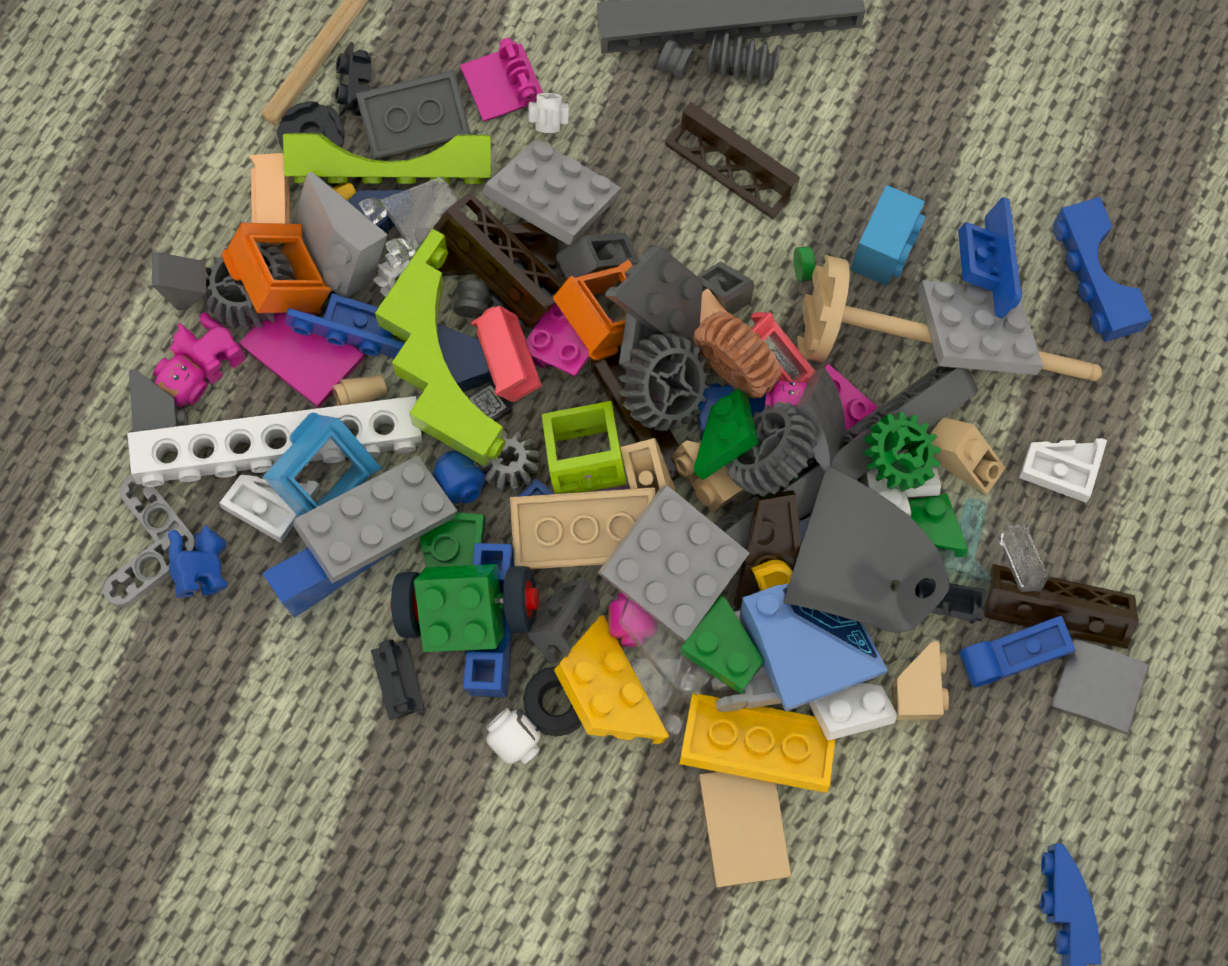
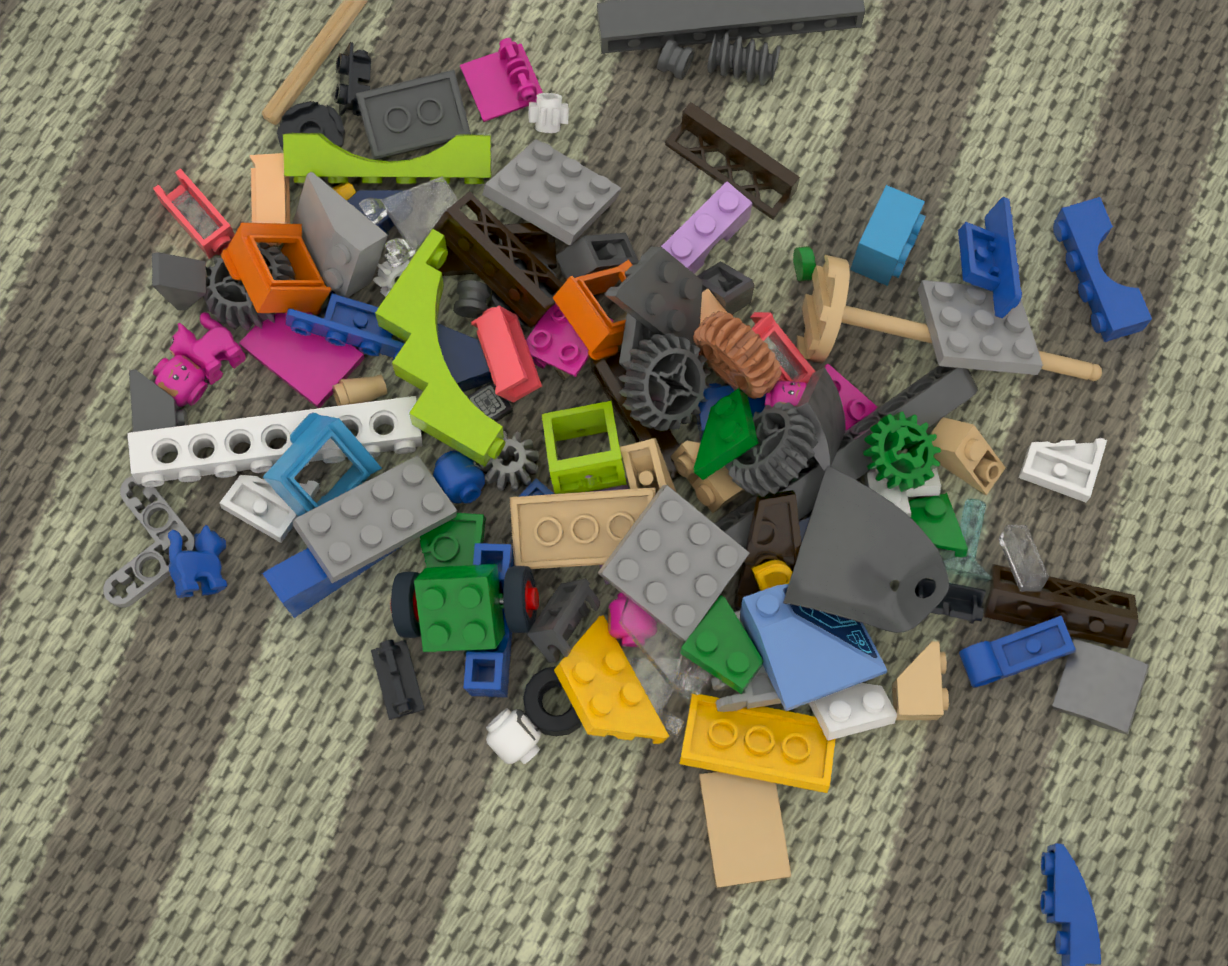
(197, 216): none -> coral window
(716, 219): none -> lavender arch

